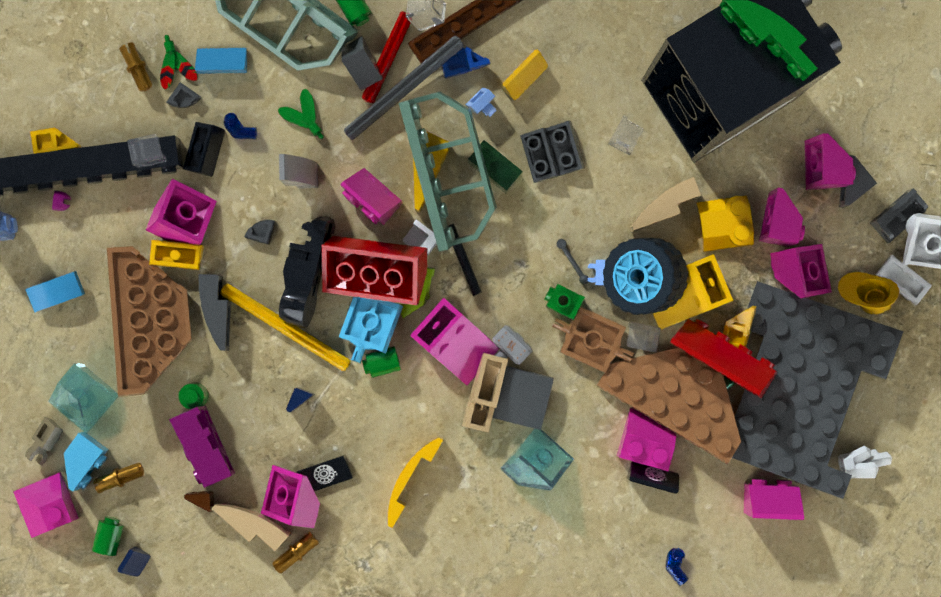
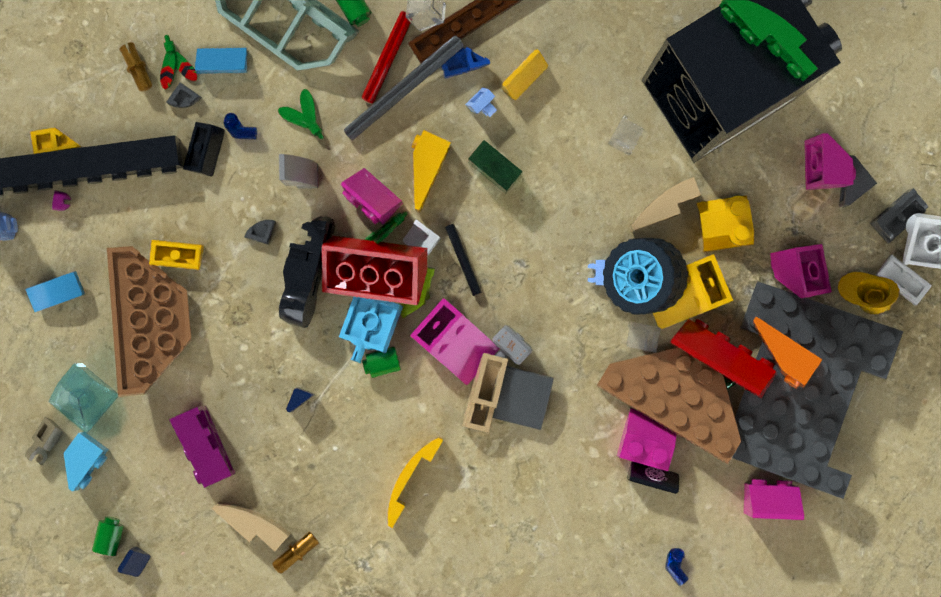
(46, 505): dark pink slope -> none
(118, 477): pearl gold axle -> none
(146, 151): clear panel -> none
(181, 214): dark pink slope -> none
(193, 395): green brick -> none
(202, 499): reddish brown slope -> none
(215, 310): dark grey slope -> none
(290, 331): yellow axle -> none
(290, 498): dark pink slope -> none
(328, 473): black slope -> none
(360, 63): dark grey slope -> none
(384, 231): none -> green piece
(425, 163): sand green plate -> none
(537, 462): clear light blue slope -> none
(552, 151): dark grey slope -> none
(561, 244): dark grey hinge -> none
(568, 310): green brick -> none
(592, 339): medium nougat plate -> none
(739, 327): yellow tile -> none
(781, 220): dark pink slope -> none
(791, 358): none -> orange slope
(863, 462): white rock -> none

